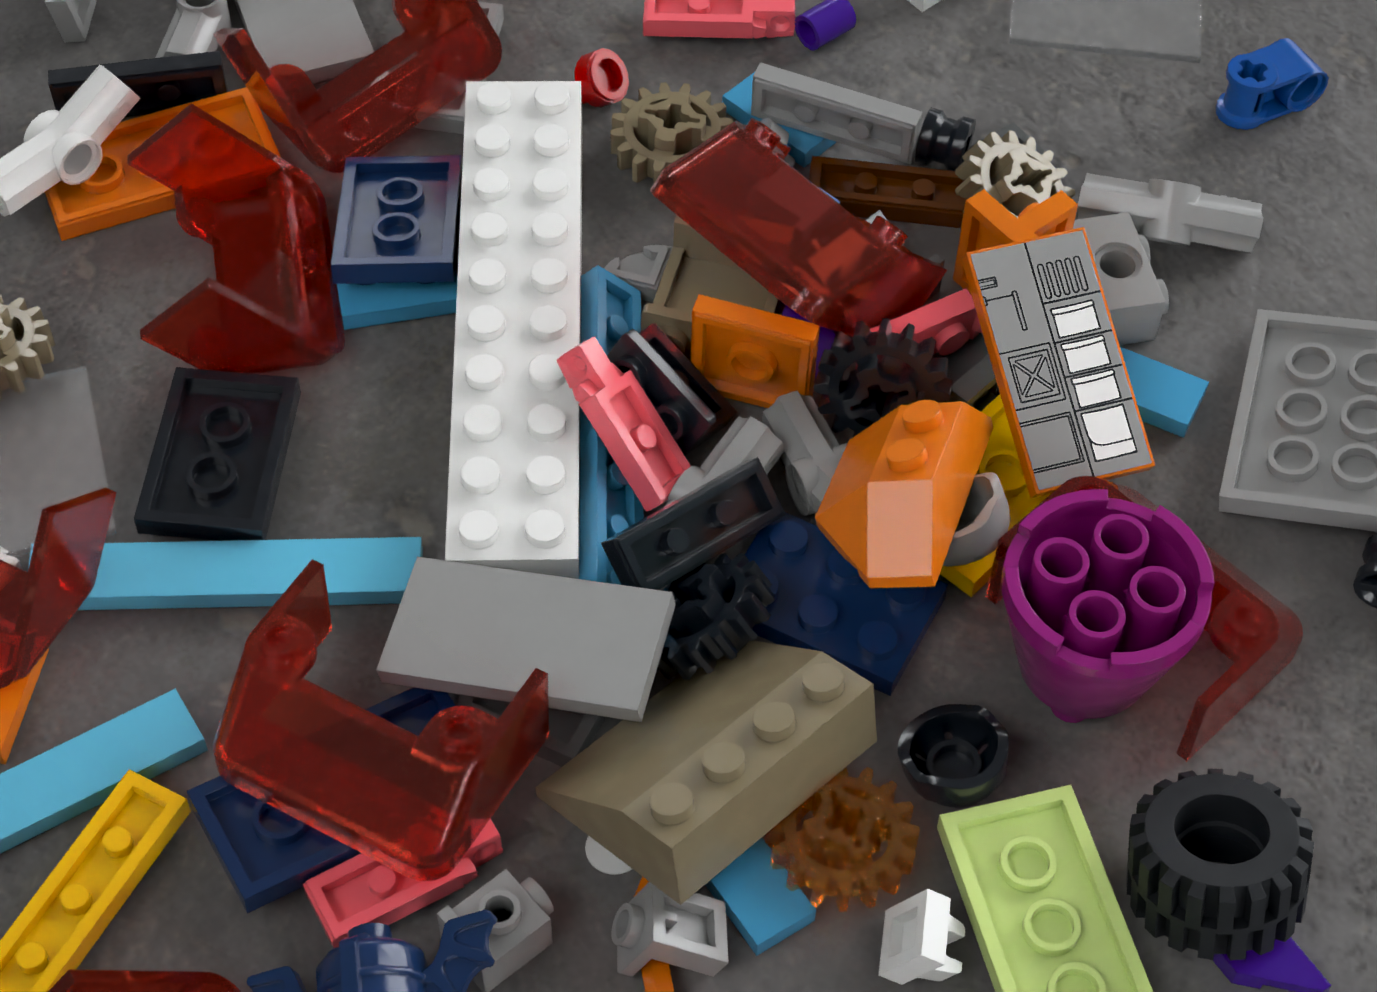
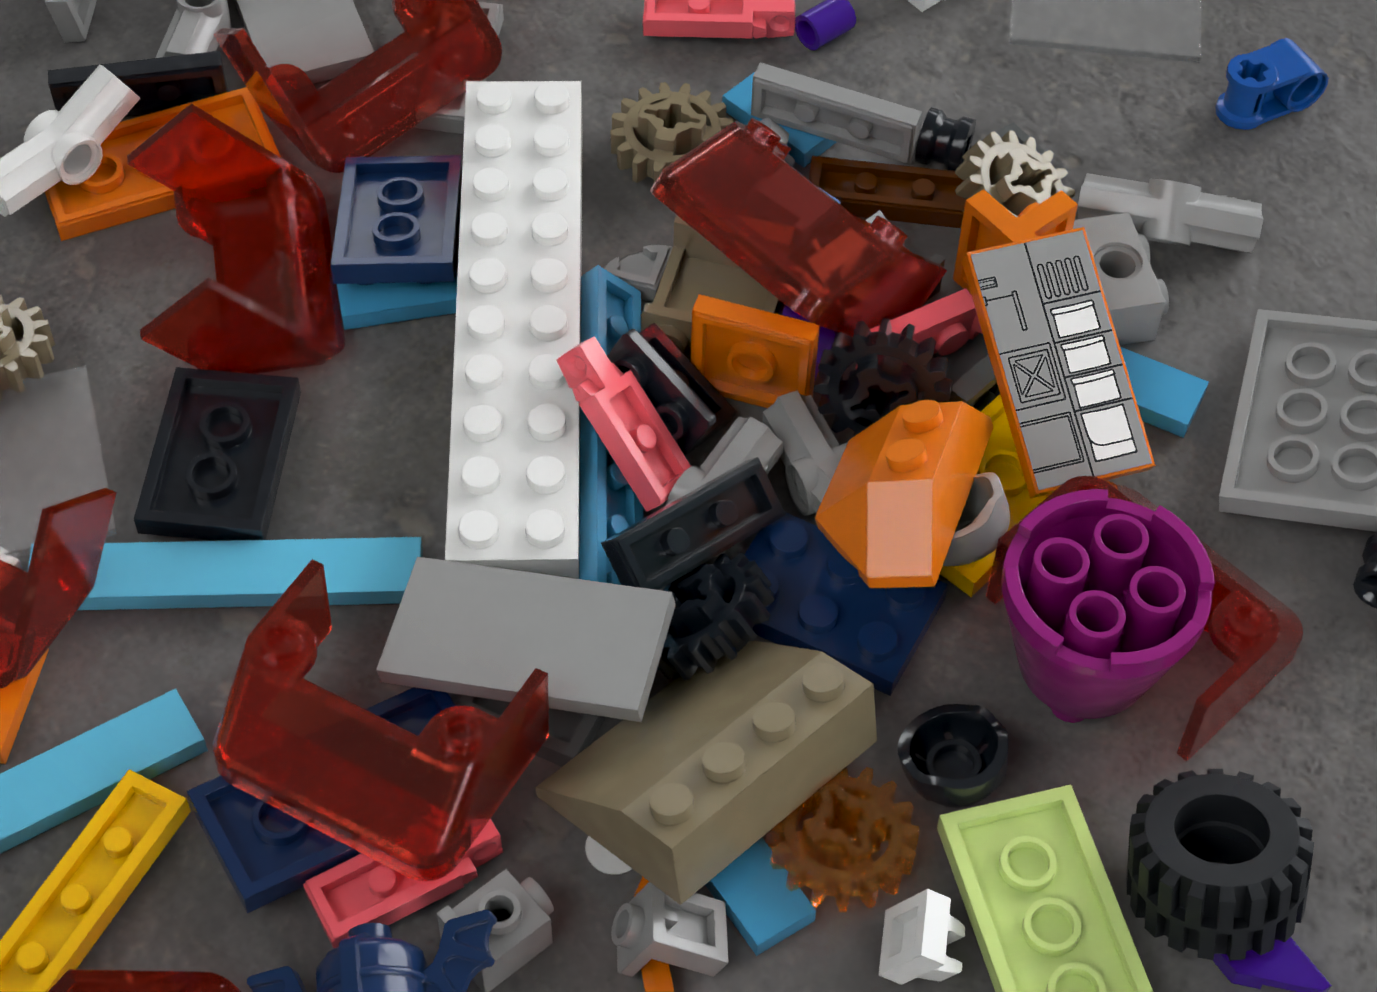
(602, 78): red tile -> none

